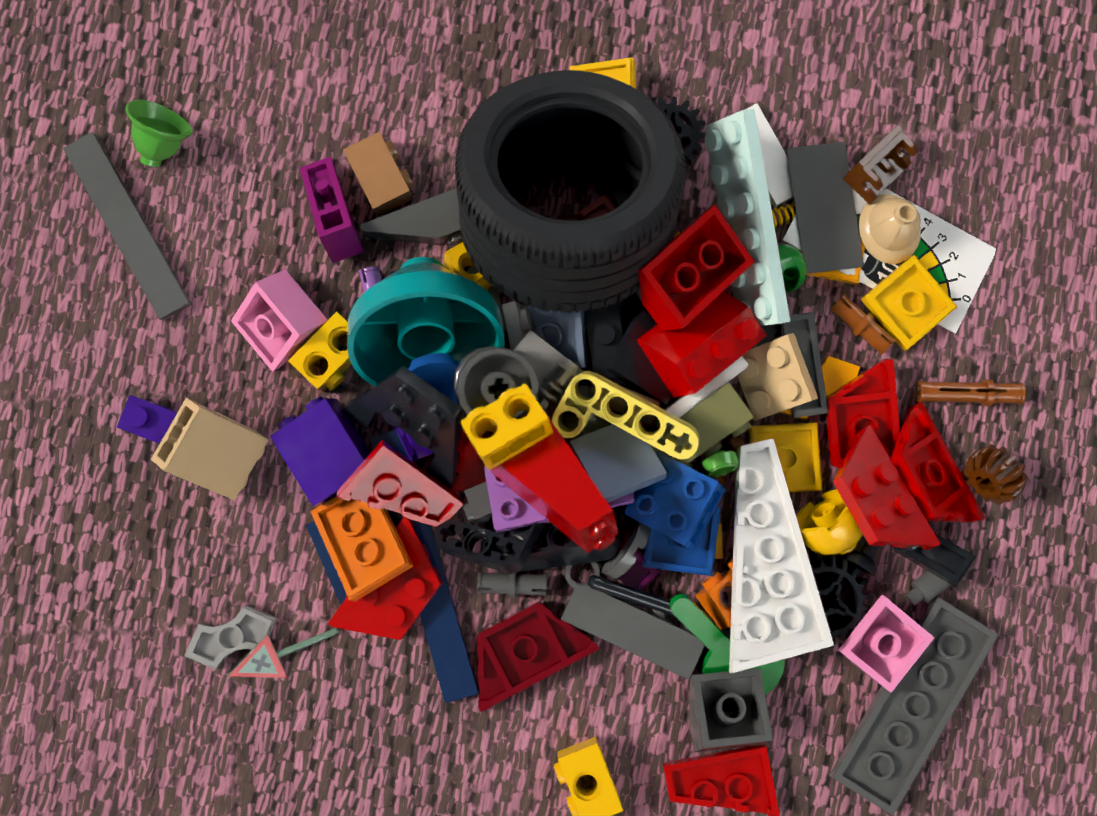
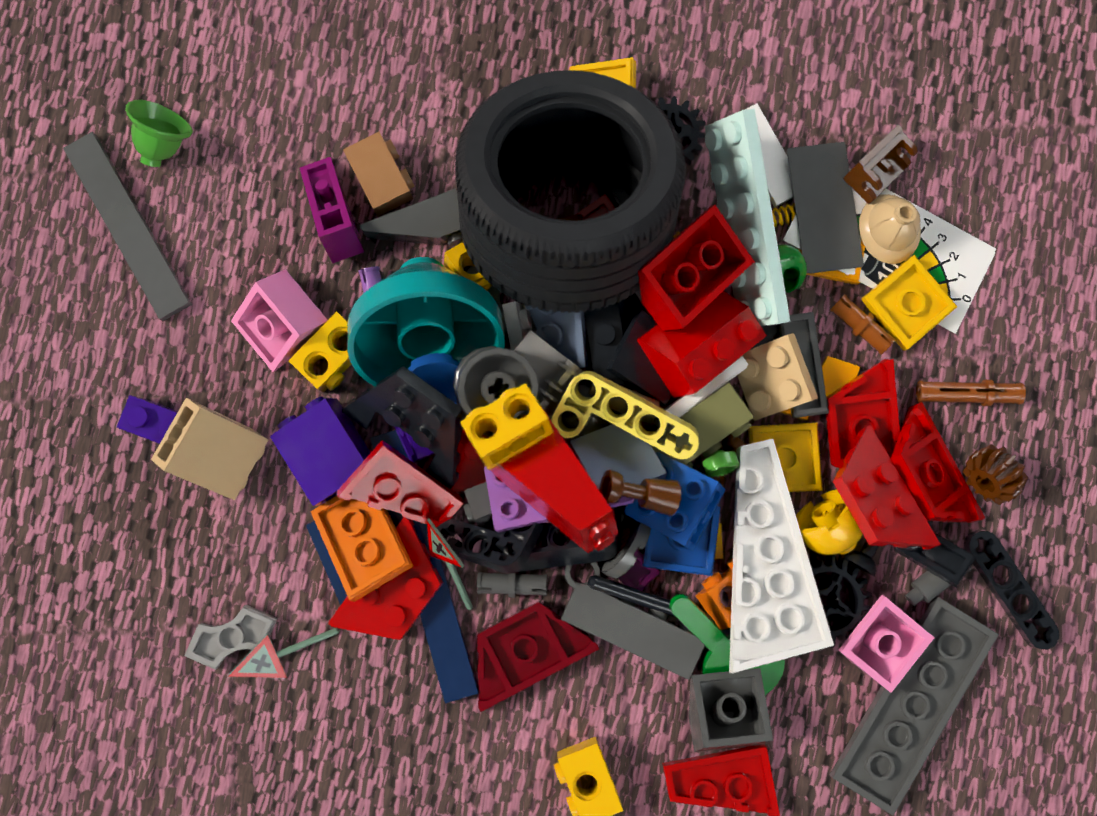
(441, 549): none -> sand green piece
(652, 494): none -> reddish brown piece
(1010, 589): none -> black beam

